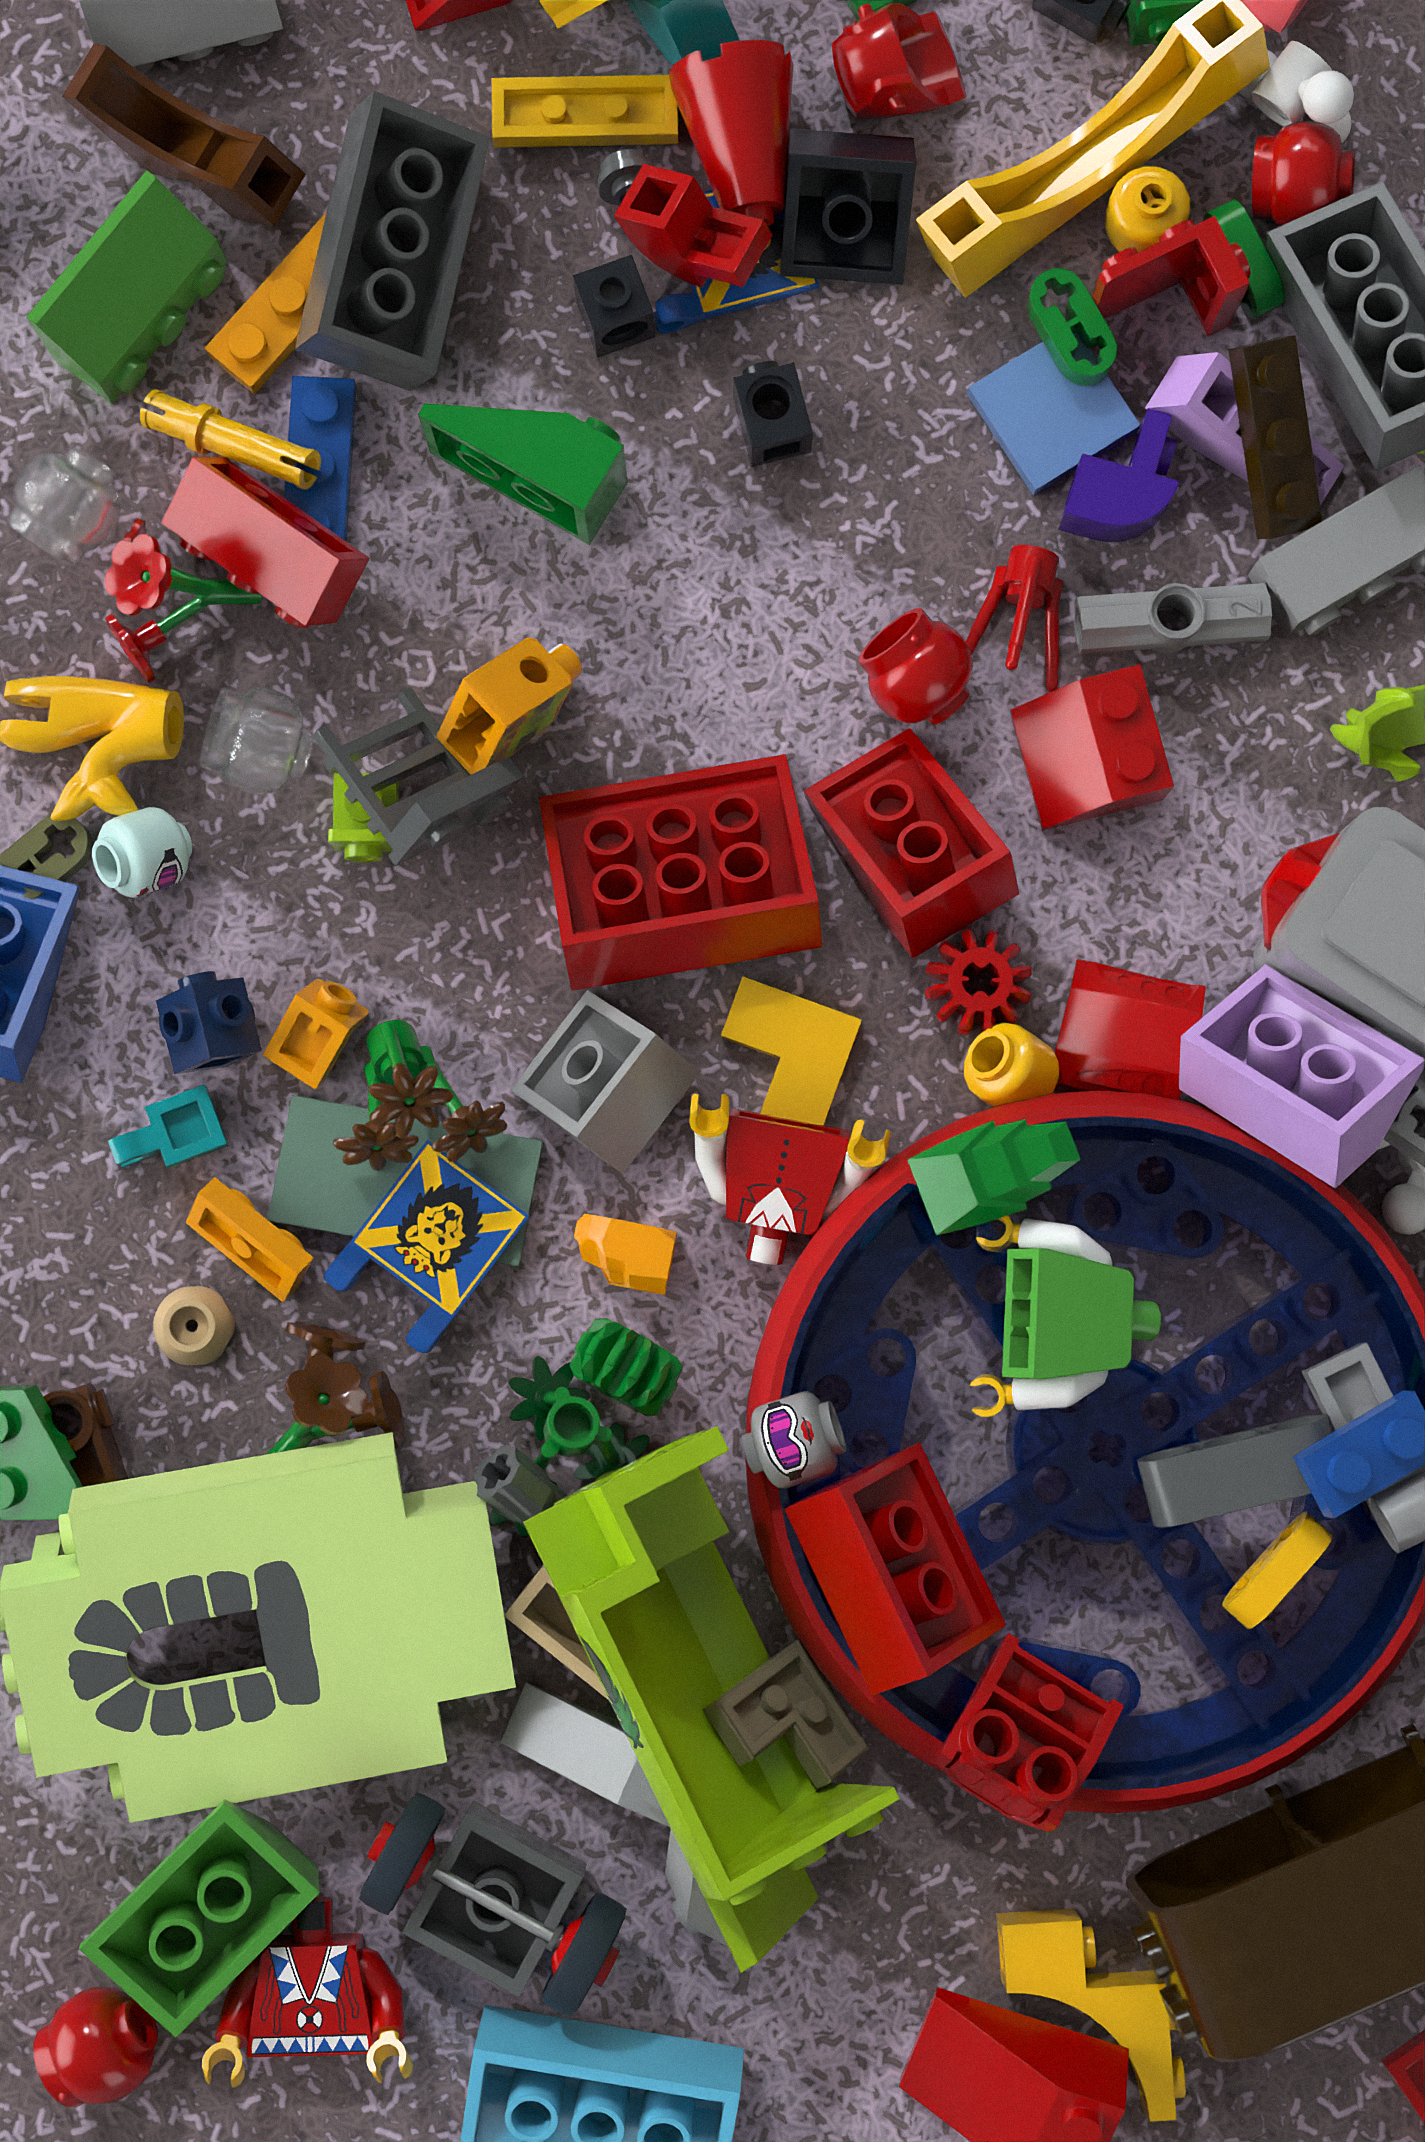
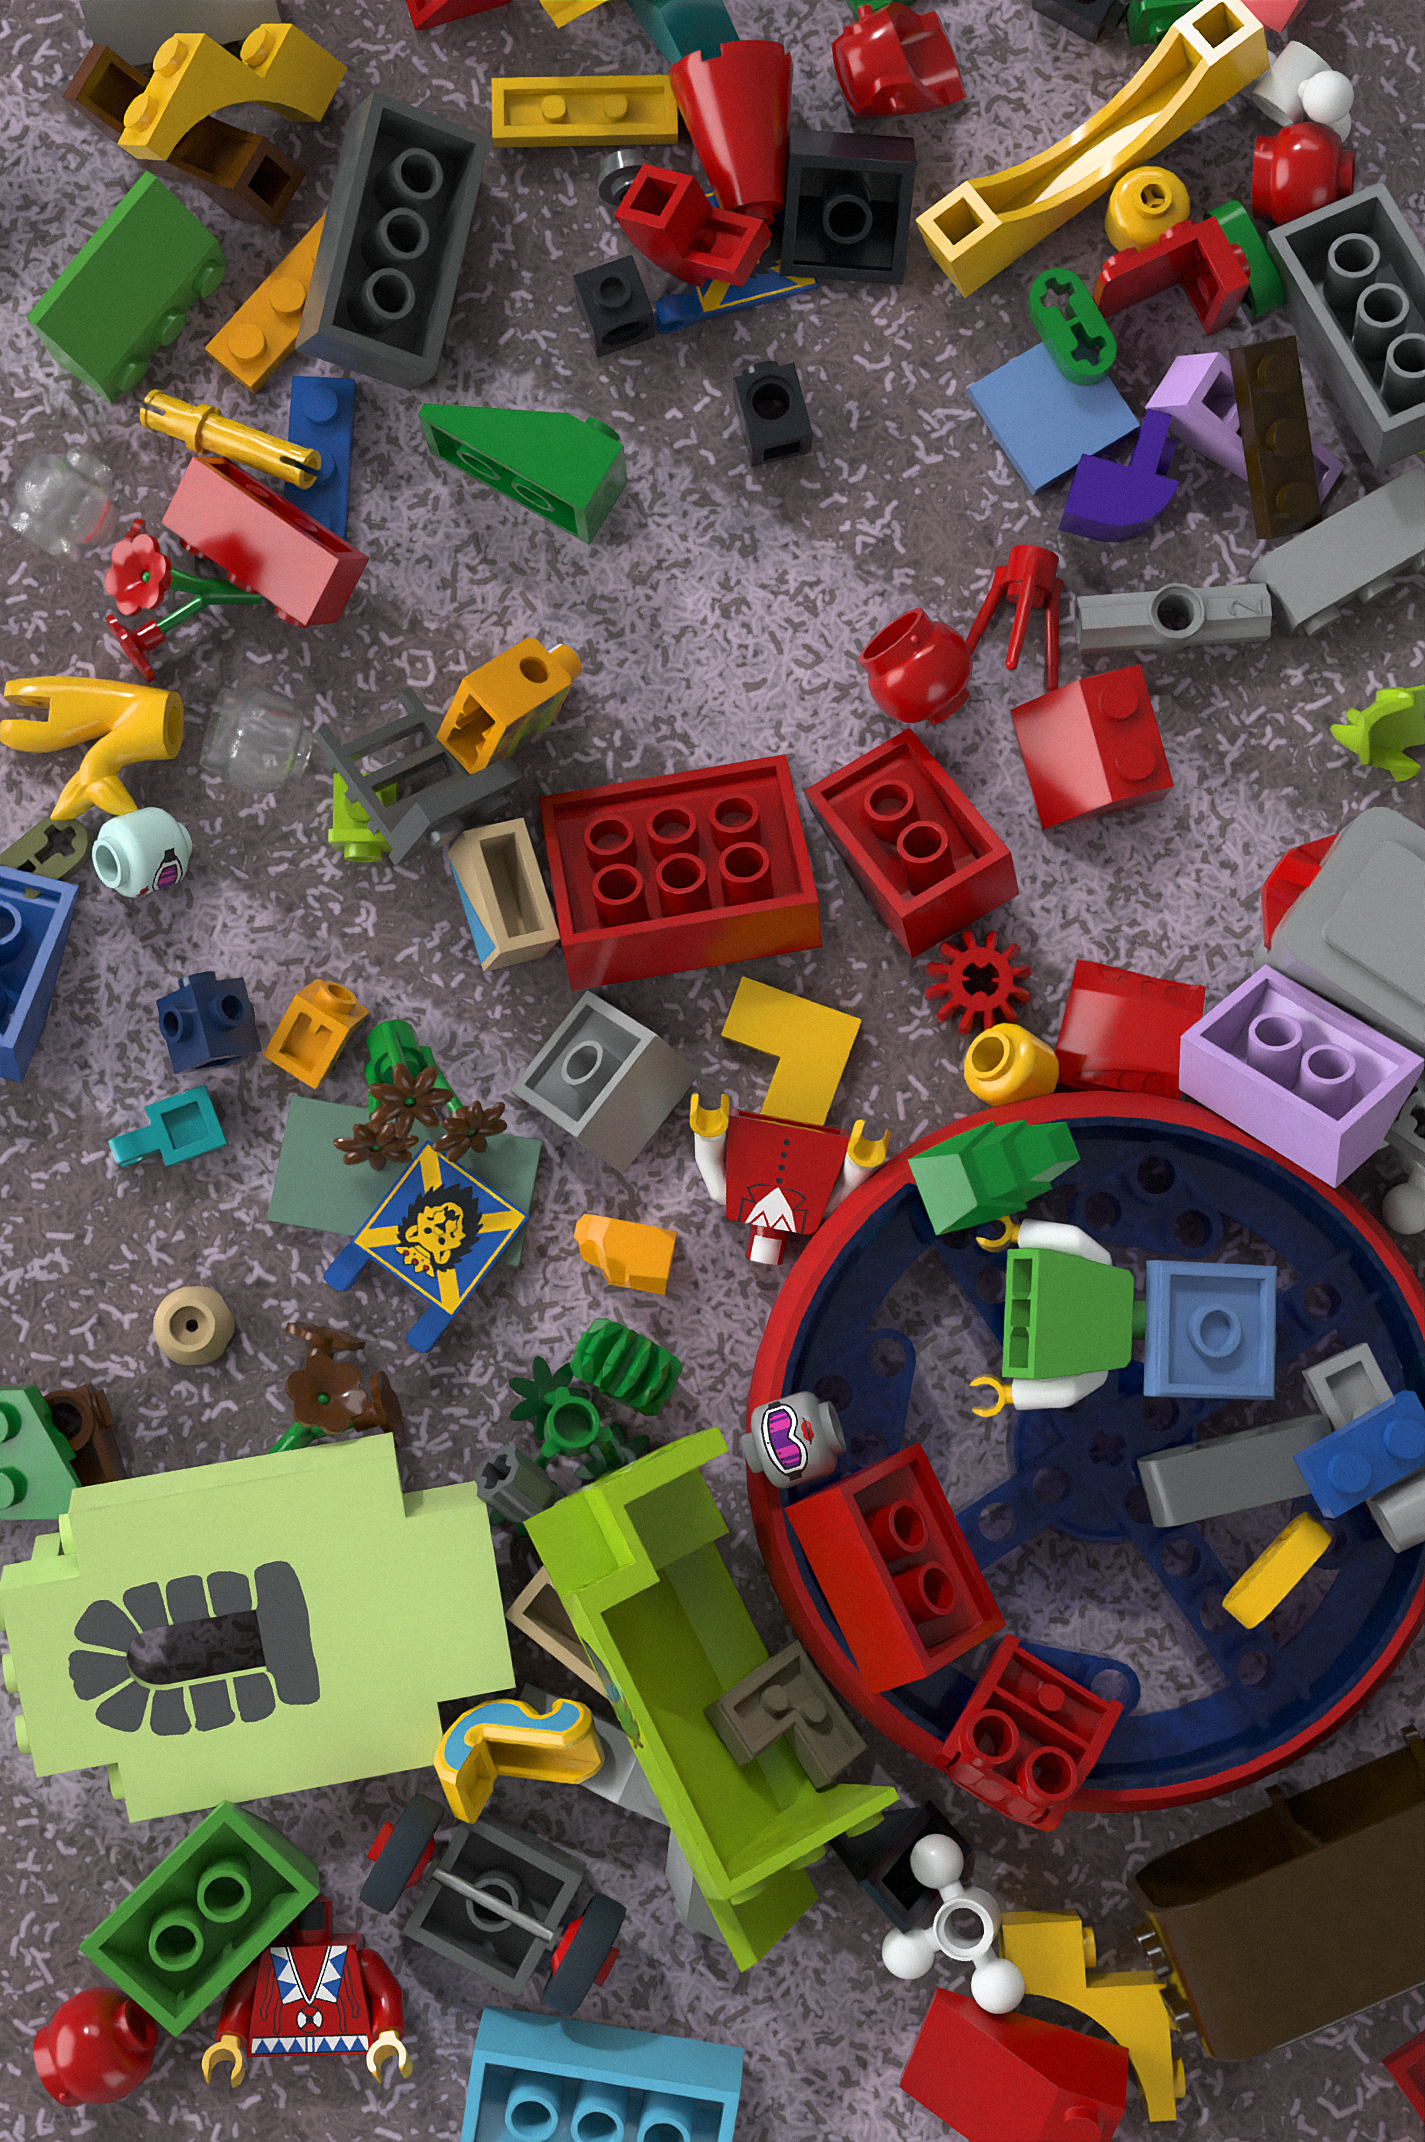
(199, 76): none -> yellow arch
(249, 1239): light orange plate -> none
(503, 894): none -> tan brick
(515, 1741): none -> yellow animal
(882, 1860): none -> black slope
(996, 1981): none -> white piece
(1210, 1330): none -> medium blue tile

